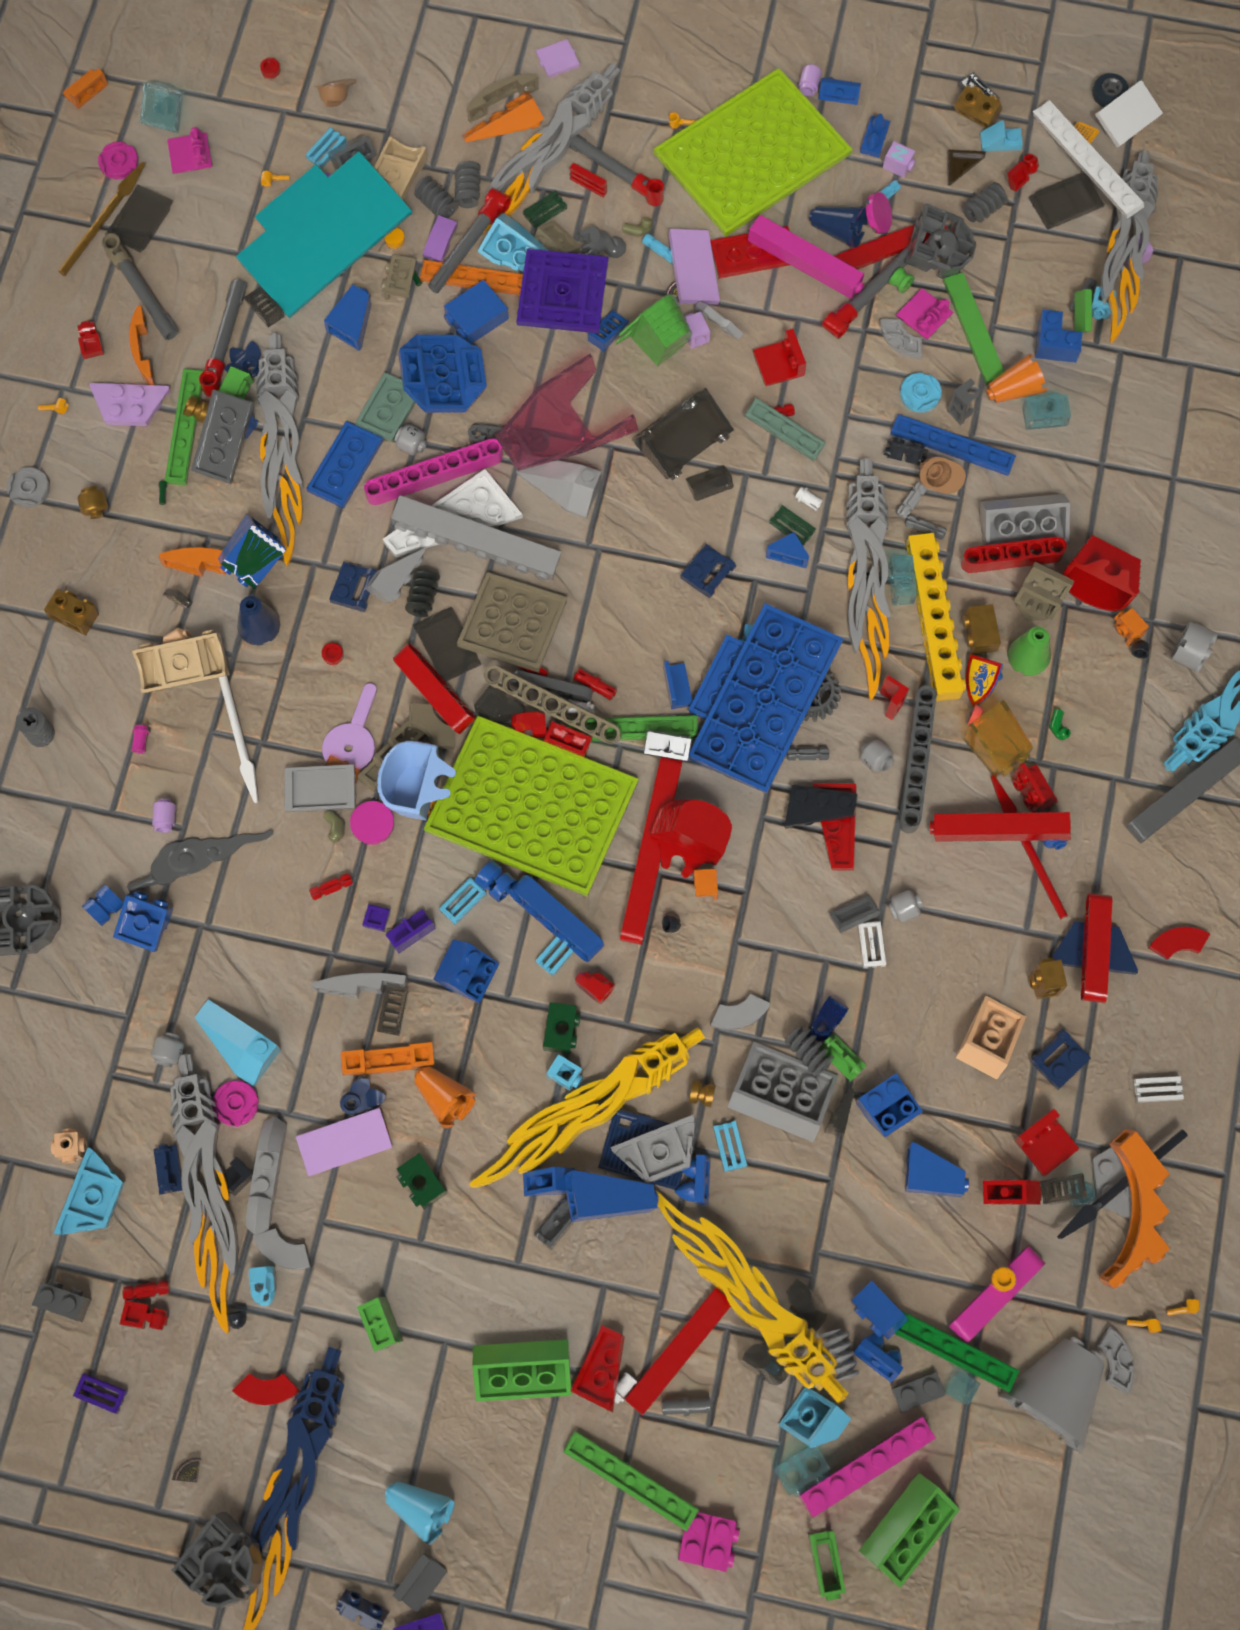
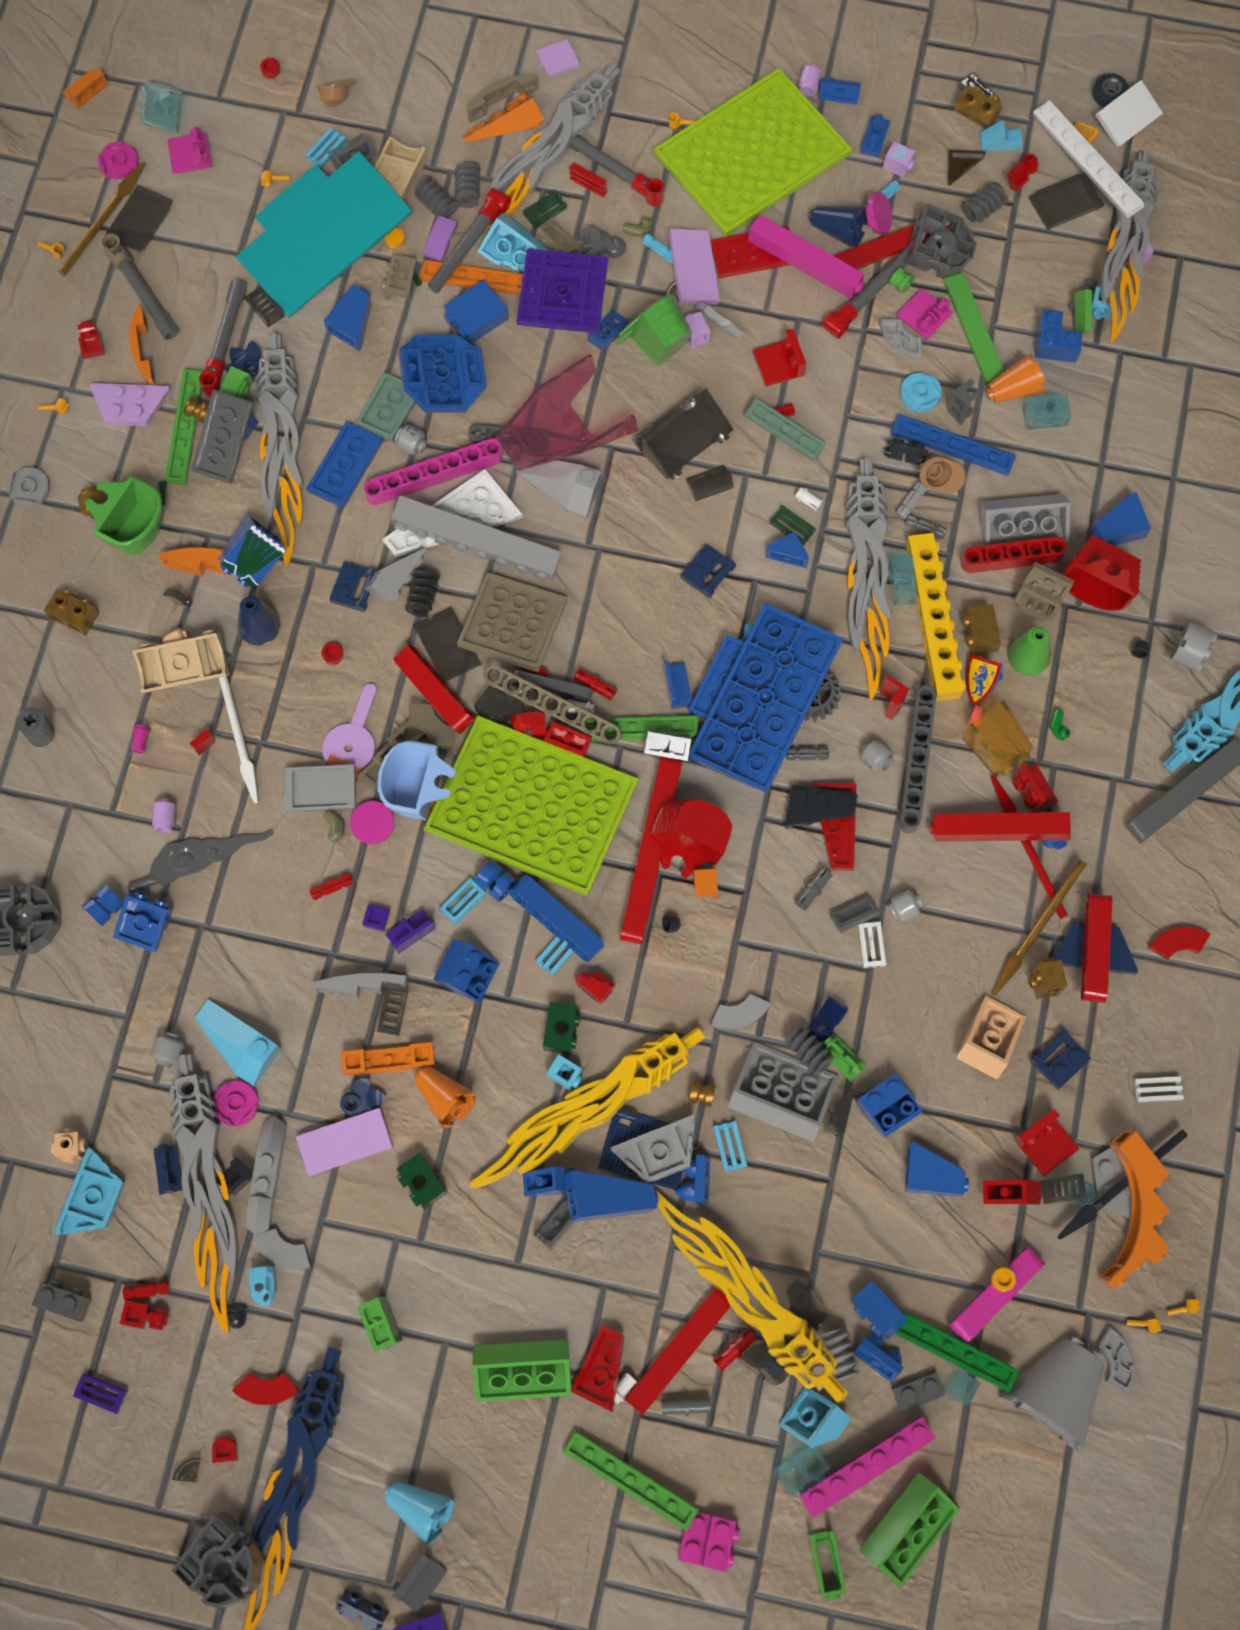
(53, 249): none -> light orange hand
(129, 516): none -> bright green piece
(202, 742): none -> red tile
(224, 1450): none -> red tile
(735, 1349): none -> red pin
(813, 889): none -> dark grey pin
(1015, 961): none -> pearl gold piece
(1123, 523): none -> blue slope
(1130, 626): orange brick -> none

